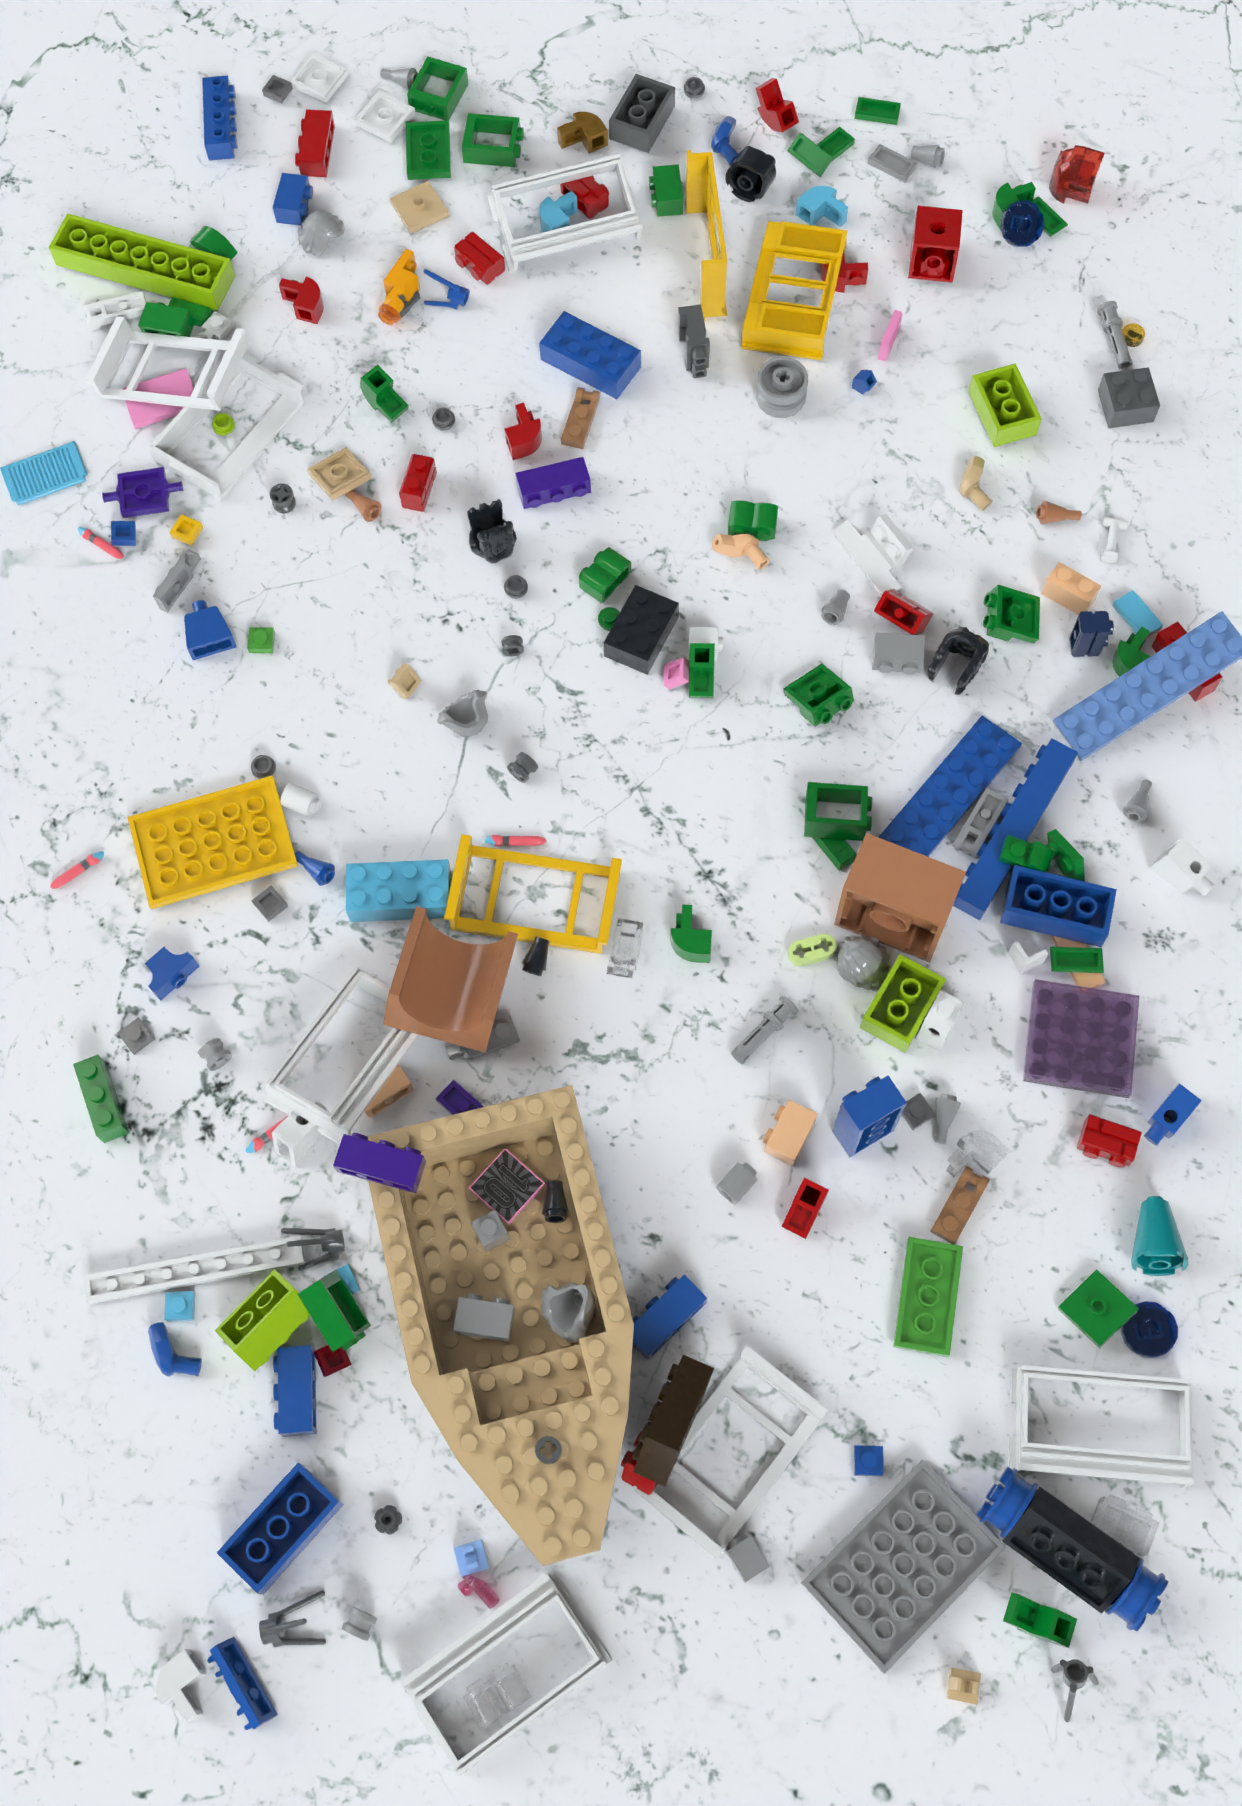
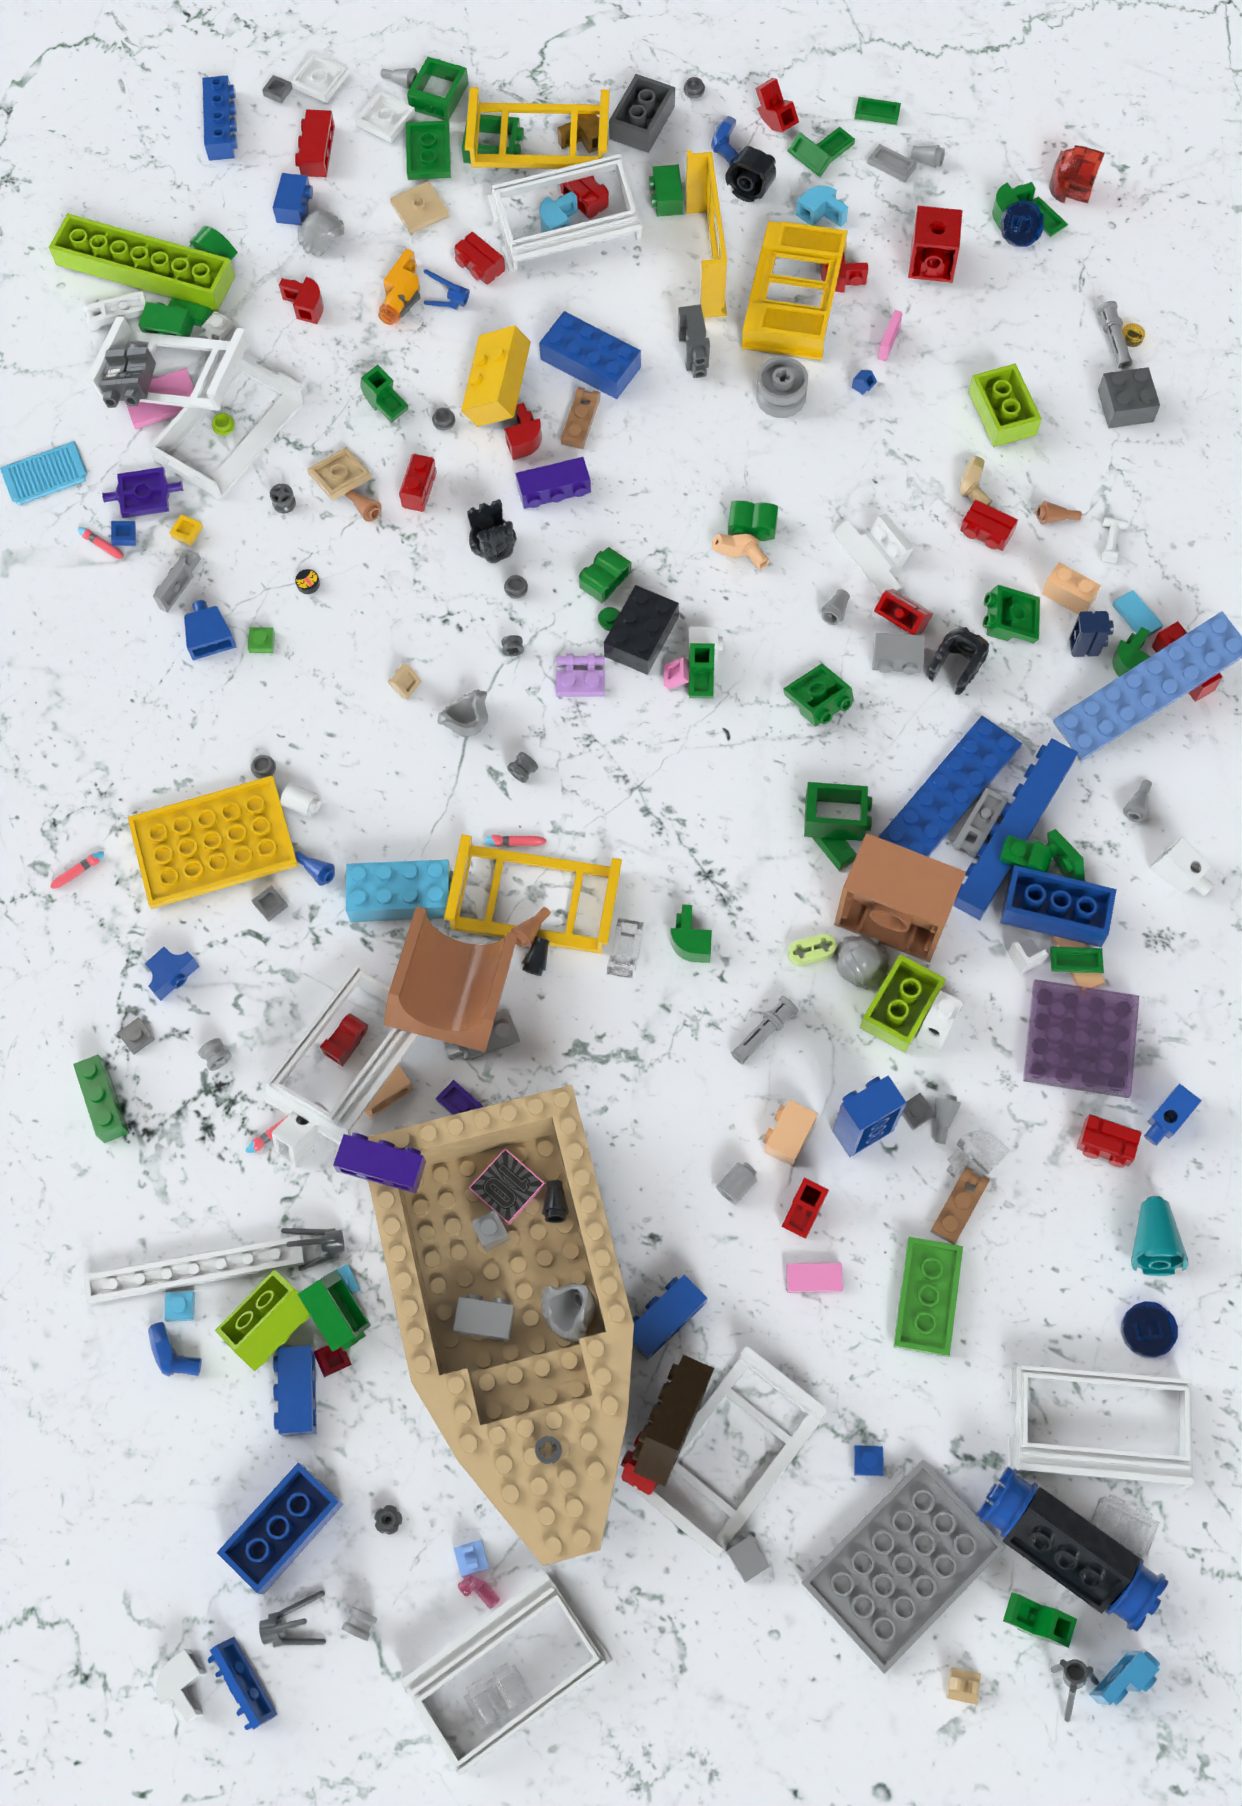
(127, 376): none -> dark grey hips
(307, 581): none -> tile
(344, 1039): none -> red leg
(496, 376): none -> yellow brick
(505, 160): none -> yellow piece
(528, 929): none -> nougat cone
(580, 682): none -> lavender plate
(814, 1277): none -> bright pink tile
(988, 525): none -> red brick
(1098, 1308): green plate -> none
(1131, 1673): none -> dark azure plate

